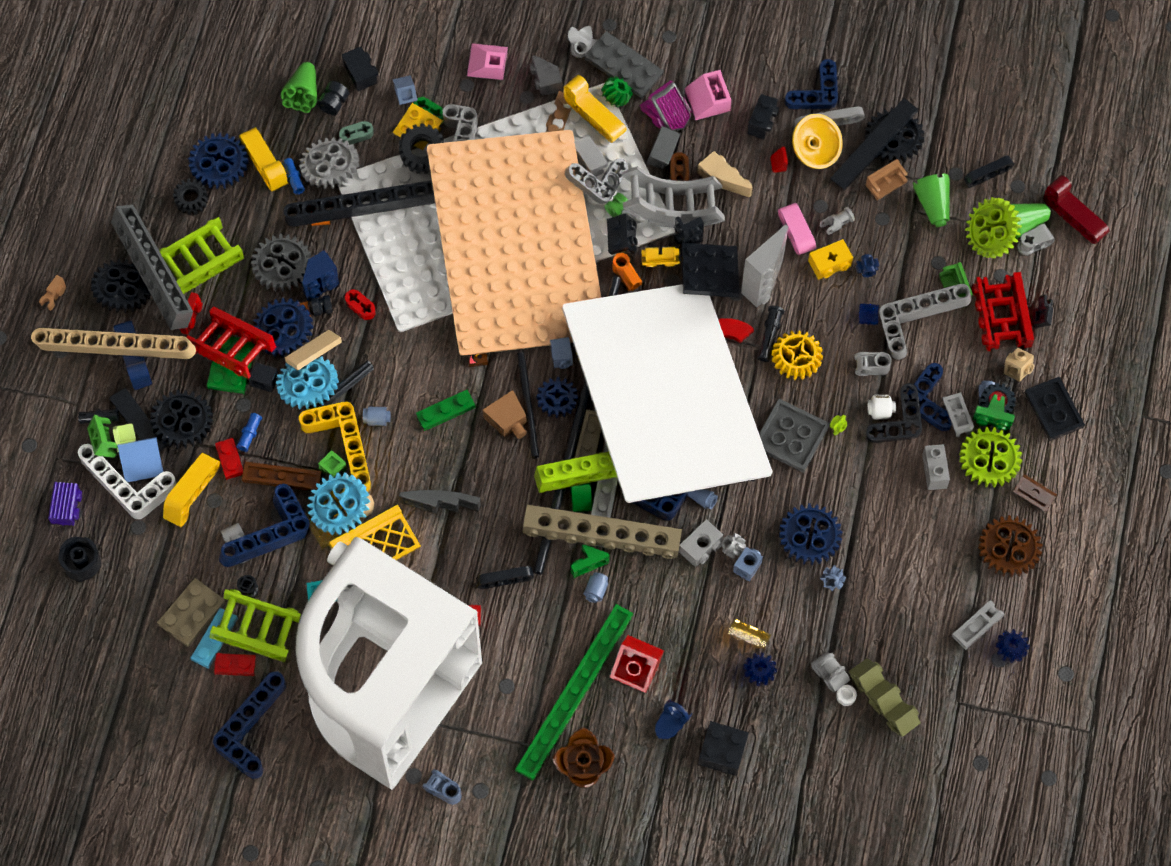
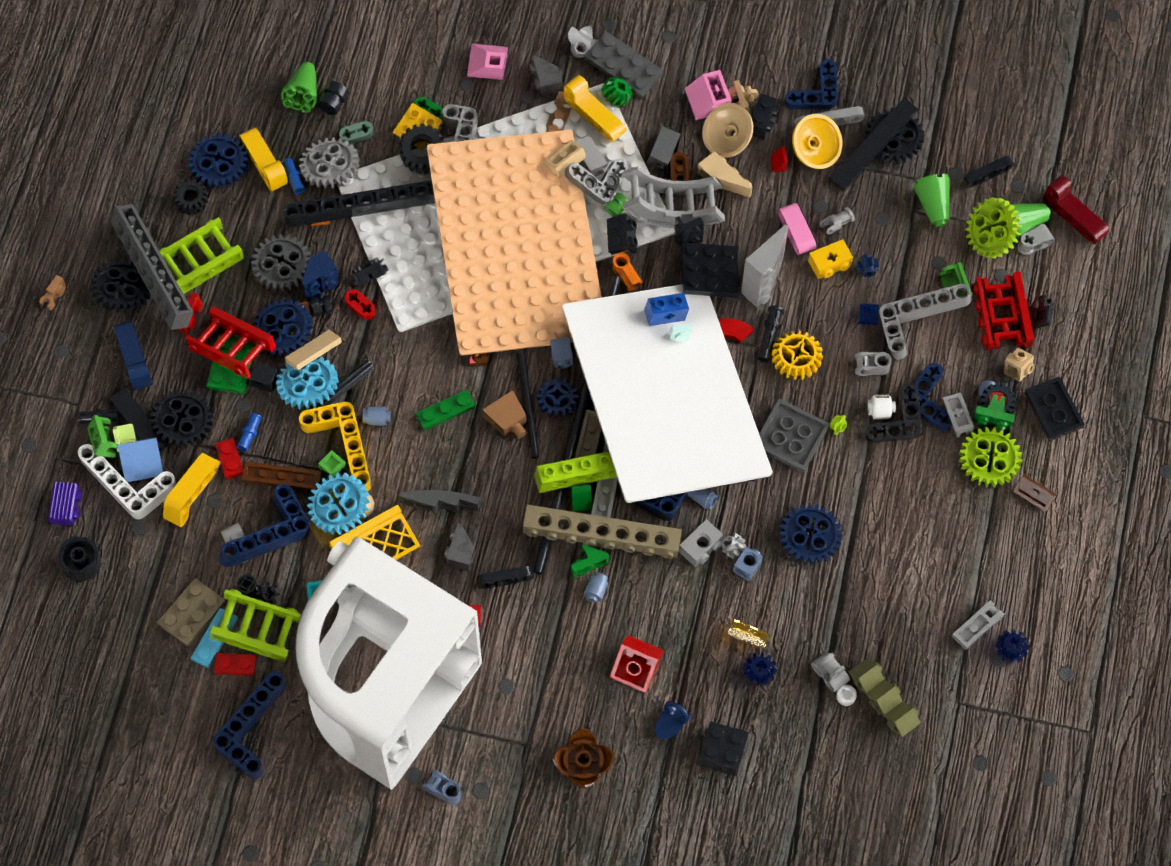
(120, 347): tan beam -> none
(271, 590): none -> black gear
(359, 68): black brick -> none
(361, 275): none -> black hinge
(405, 90): sand blue brick -> none
(461, 550): none -> flat silver slope
(564, 157): none -> tan slope
(574, 692): green plate -> none
(652, 258): yellow hinge -> none
(666, 309): none -> blue brick
(667, 107): magenta piece -> none
(680, 332): none -> light aqua plate
(719, 128): none -> tan dish
(744, 96): none -> tan hips
(833, 578): sand blue gear -> none
(886, 179): medium nougat hinge -> none
(935, 467): light grey brick -> none
(992, 541): reddish brown gear -> none

